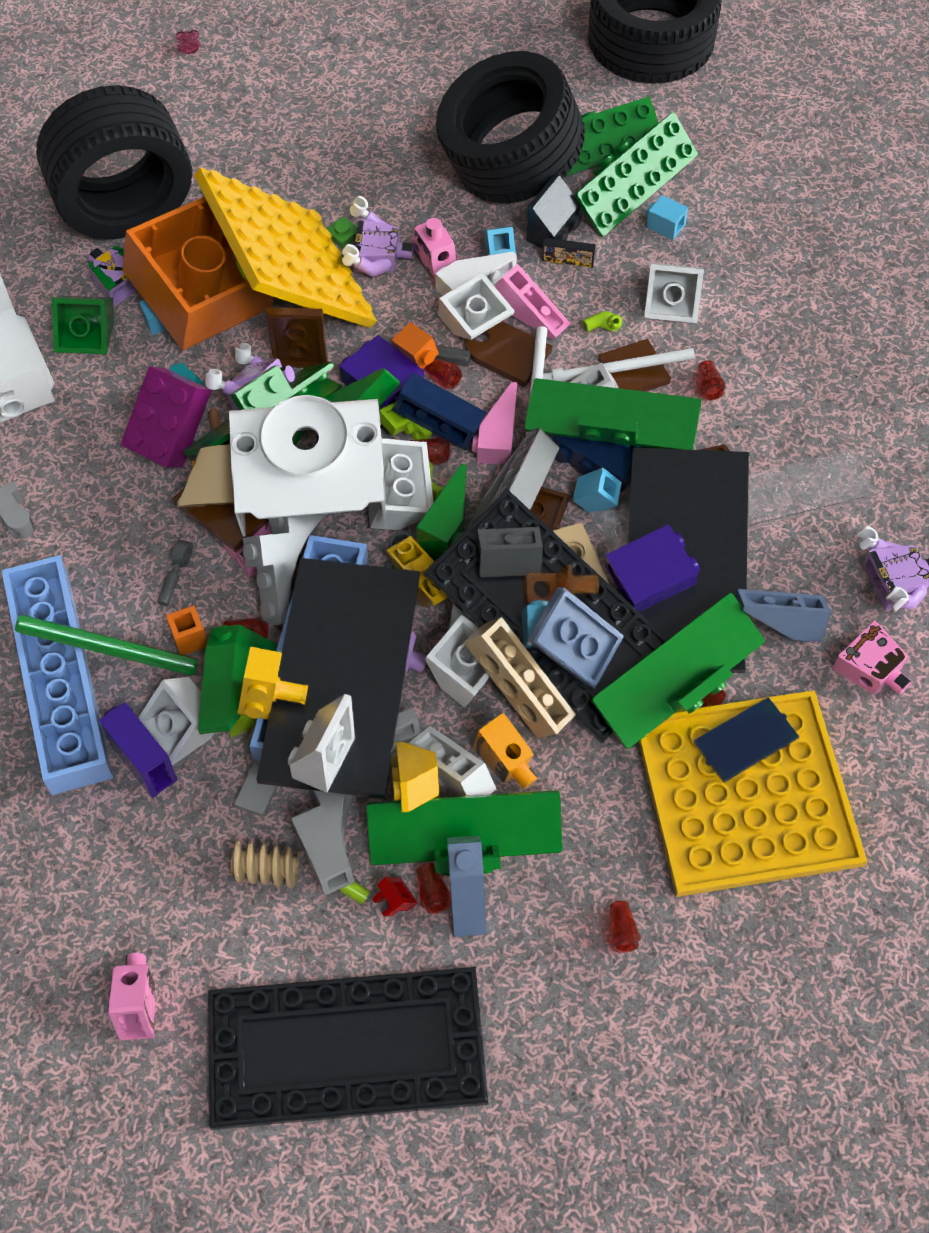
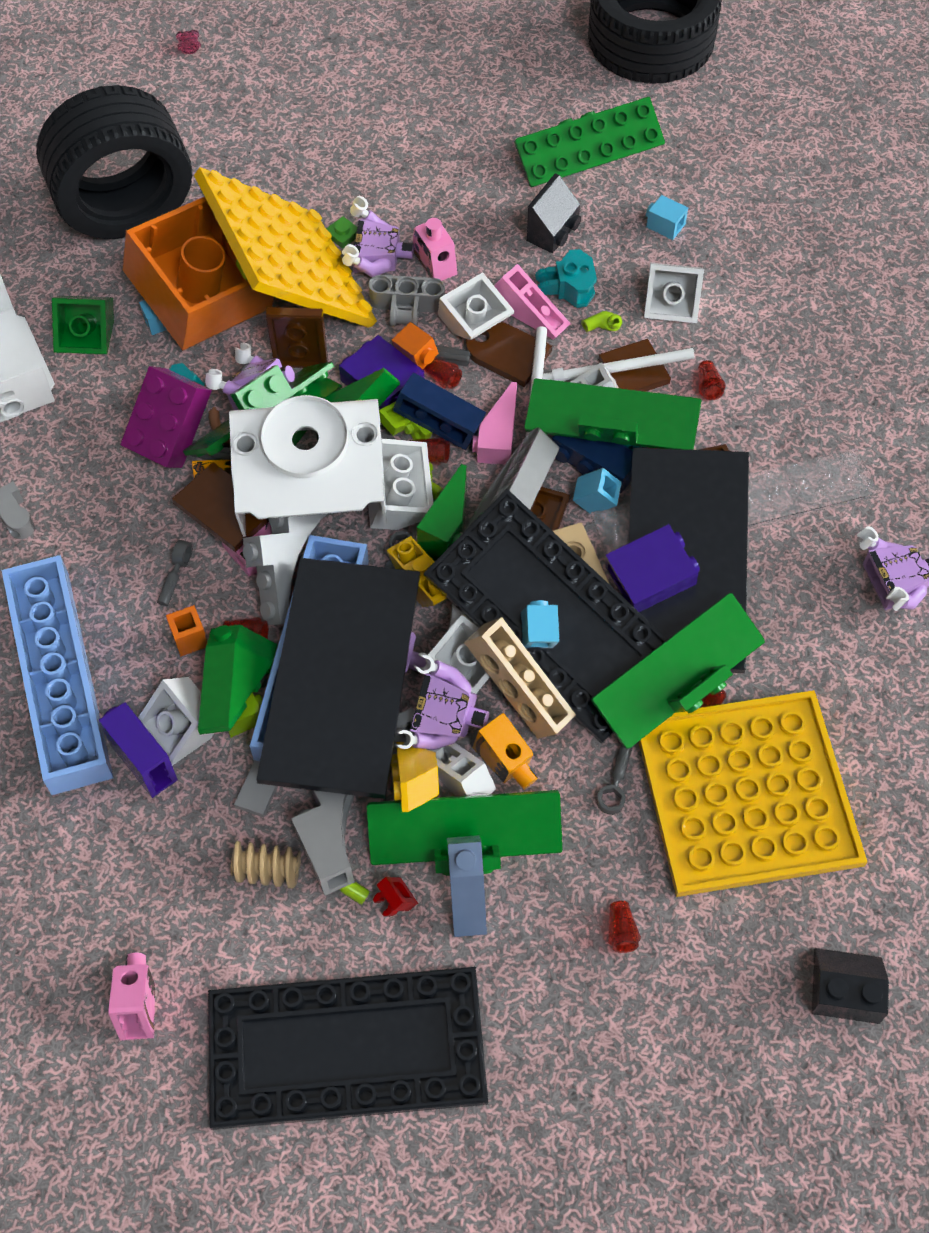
(105, 645): green axle -> none
(108, 274): torso -> none
(210, 479): tan slope -> none
(263, 685): yellow brick -> none
(324, 745): white slope -> none
(405, 296): none -> light grey piece
(432, 889): clear red cone -> none
(443, 708): none -> lavender torso
(461, 271): white slope -> none
(490, 94): black tyre -> none
(499, 240): medium azure brick -> none
(509, 551): dark grey panel -> none
(564, 578): clear orange bracket -> none
(568, 252): tile -> none
(570, 278): none -> teal hinge
(575, 637): sand blue tile -> none
(618, 775): none -> dark grey piece
(635, 173): bracket -> none
(746, 739): clear blue piece -> none
(792, 614): sand blue slope -> none
(849, 986): none -> black slope
(874, 661): bright pink torso -> none

